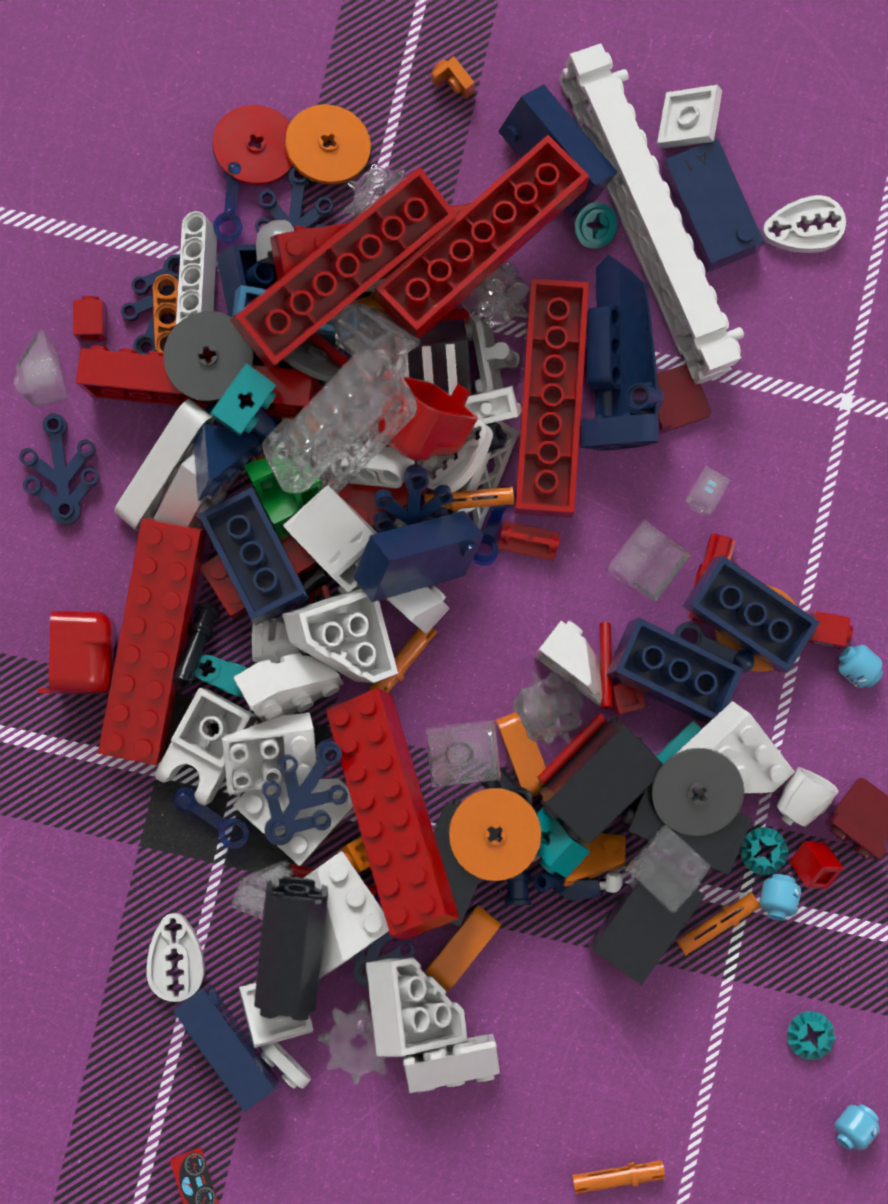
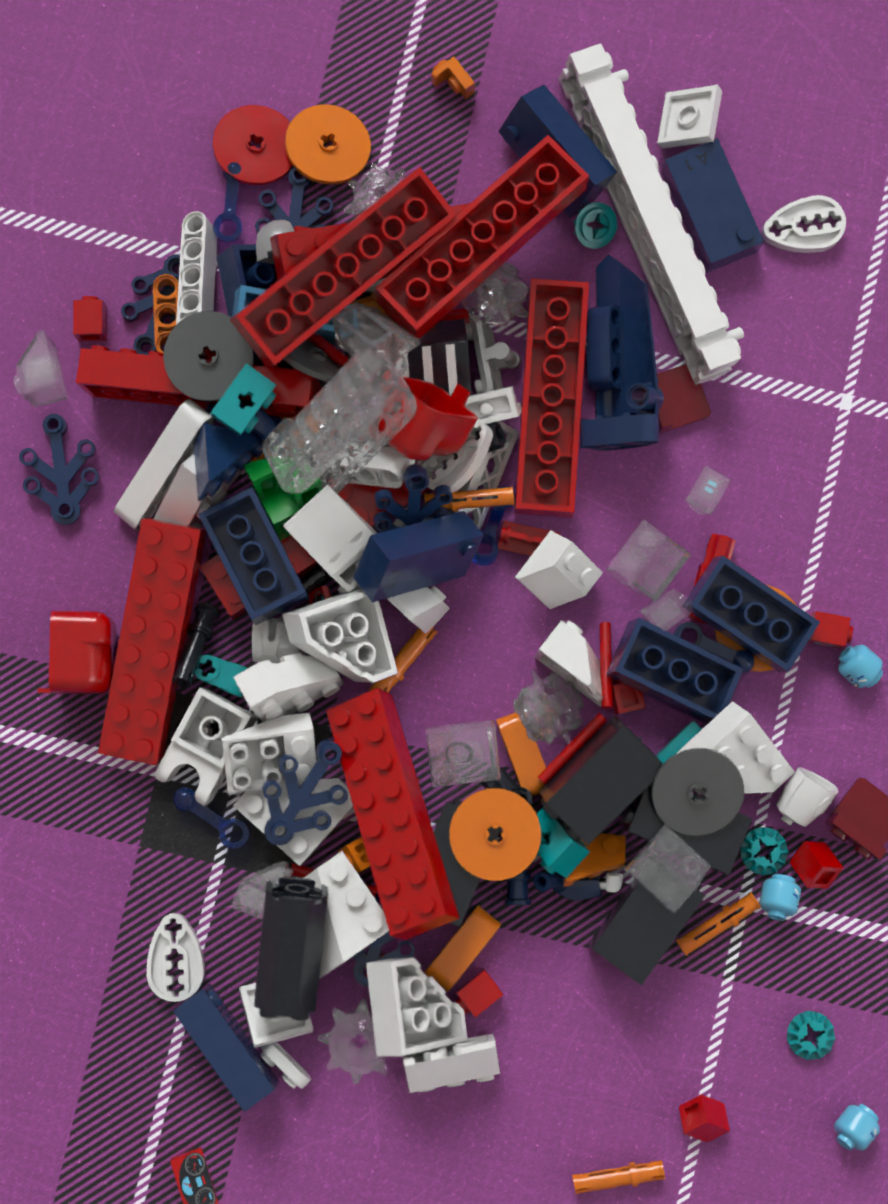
(478, 993): none -> red brick
(558, 572): none -> white slope
(666, 610): none -> clear brick
(704, 1118): none -> red panel

